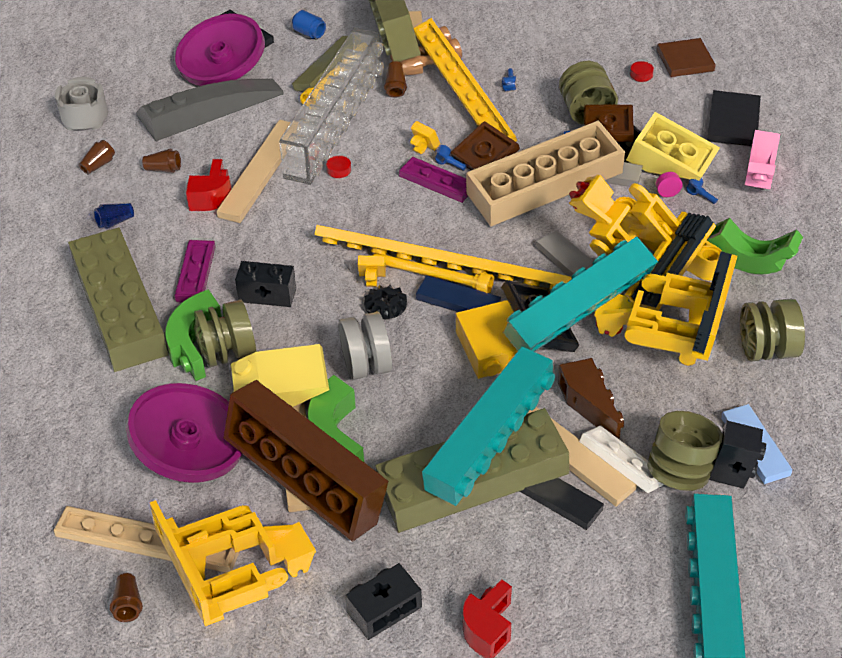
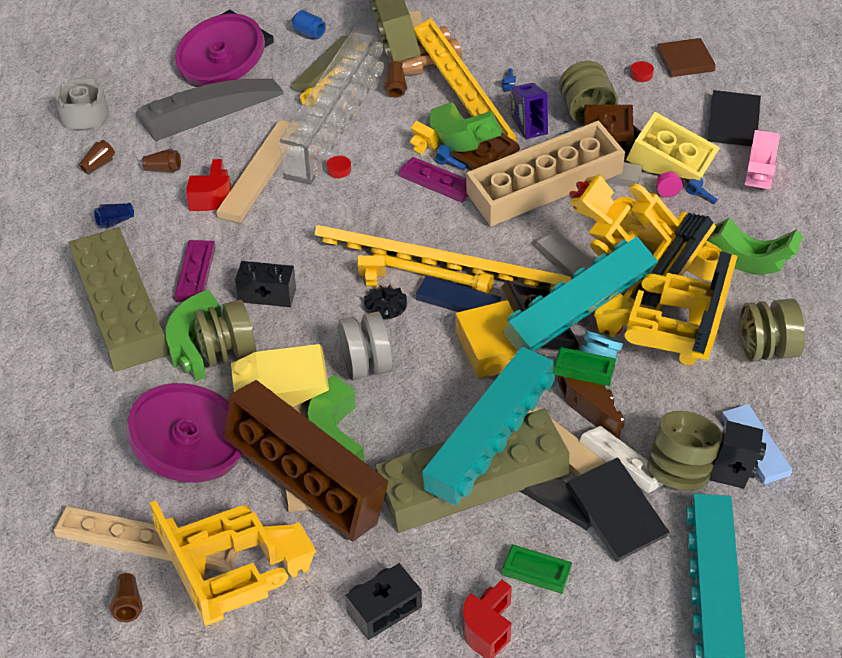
(463, 134): none -> bright green arch
(526, 103): none -> dark purple torso
(537, 568): none -> green tile
(584, 366): none -> green tile
(593, 346): none -> medium azure wheel
(617, 509): none -> black tile

